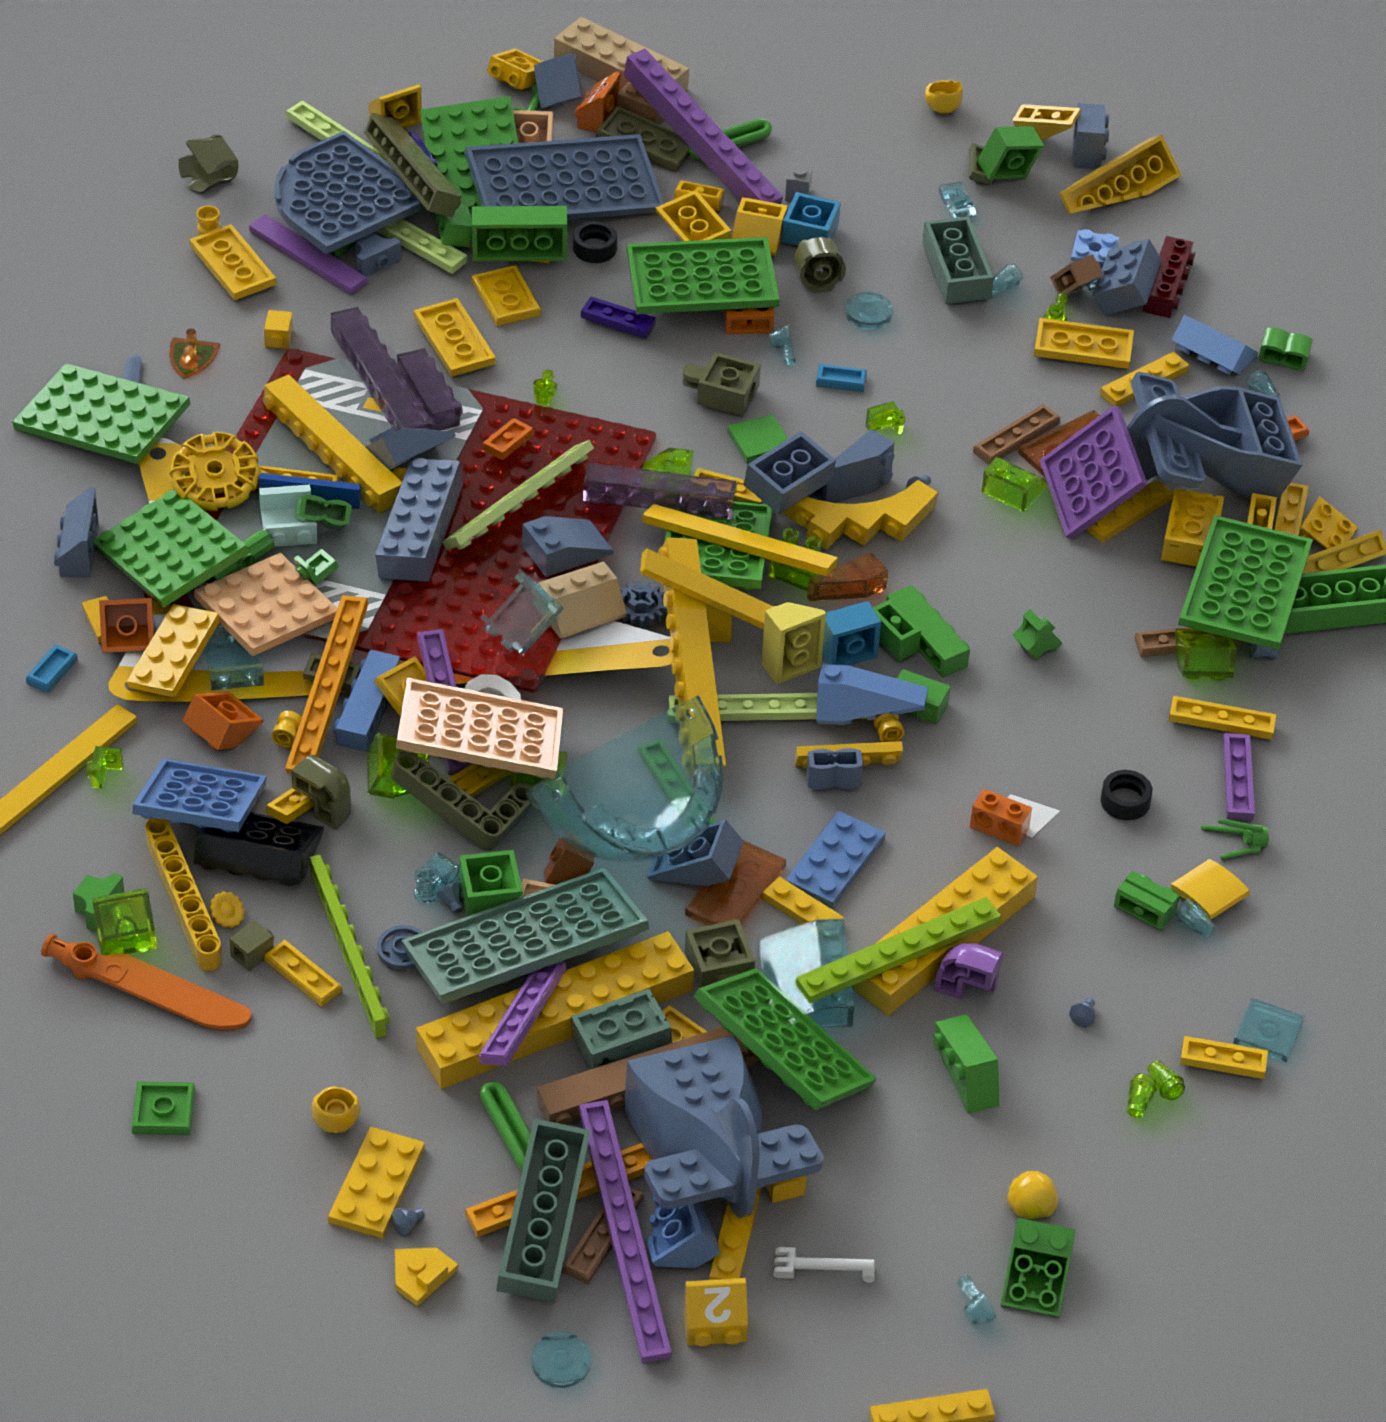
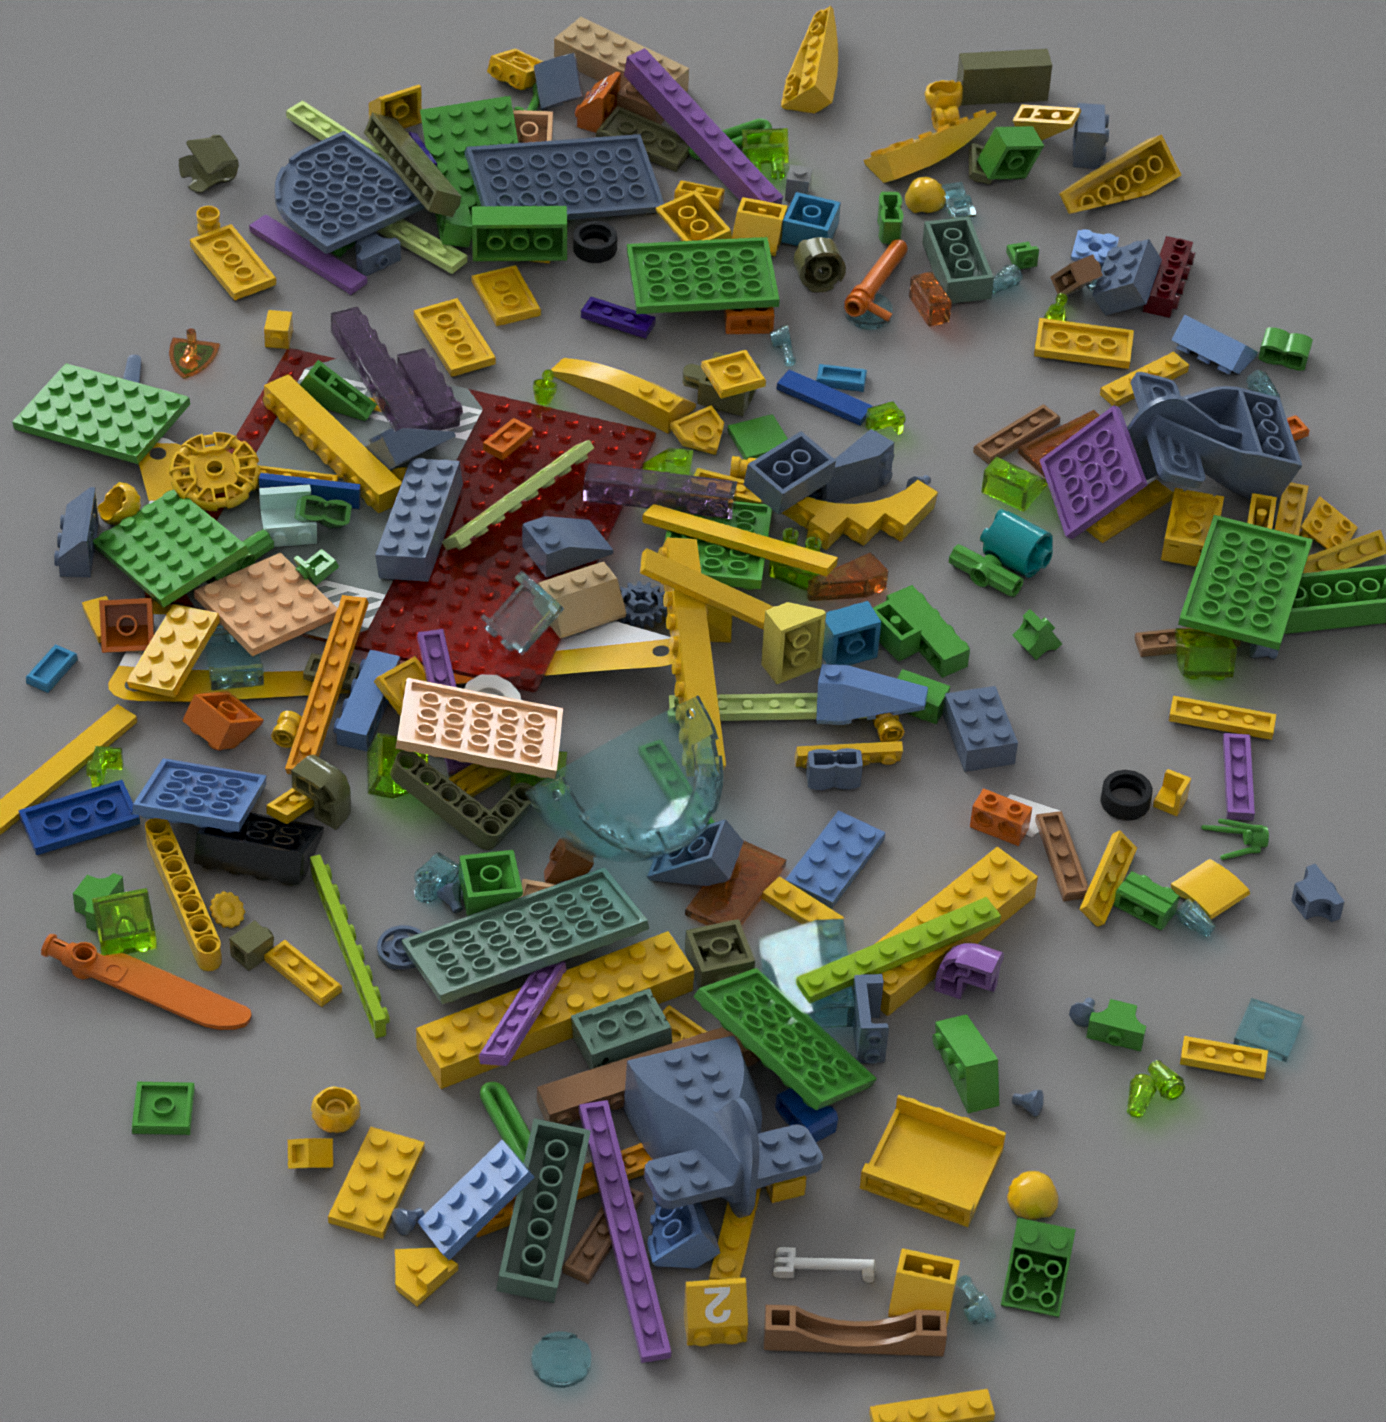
(78, 817): none -> blue plate
(119, 503): none -> yellow hair
(310, 1153): none -> yellow panel
(336, 393): none -> bright green slope
(475, 1199): none -> medium blue plate
(625, 392): none -> yellow wedge
(699, 430): none -> yellow plate
(733, 374): none -> yellow tile
(739, 467): none -> yellow wheel
(767, 147): none -> clear neon green brick
(795, 1112): none -> blue brick
(815, 68): none -> yellow wedge
(823, 397): none -> blue tile
(863, 295): none -> orange cylinder
(868, 1037): none -> sand blue panel
(890, 217): none -> bright green brick
(908, 1334): none -> medium nougat arch
(913, 155): none -> yellow wedge
(923, 1283): none -> yellow slope
(925, 195): none -> yellow hair
(930, 299): none -> clear orange brick
(933, 1161): none -> yellow panel
(944, 116): none -> yellow wheel
(980, 728): none -> sand blue brick
(985, 570): none -> bright green piece
(1004, 76): none -> olive brick
(1018, 543): none -> teal cylinder
(1023, 255): none -> bright green bracket
(1031, 1101): none -> sand blue rock
(1062, 855): none -> medium nougat tile
(1108, 878): none -> yellow plate
(1117, 1026): none -> bright green brick
(1172, 793): none -> yellow panel
(1317, 896): none -> sand blue brick

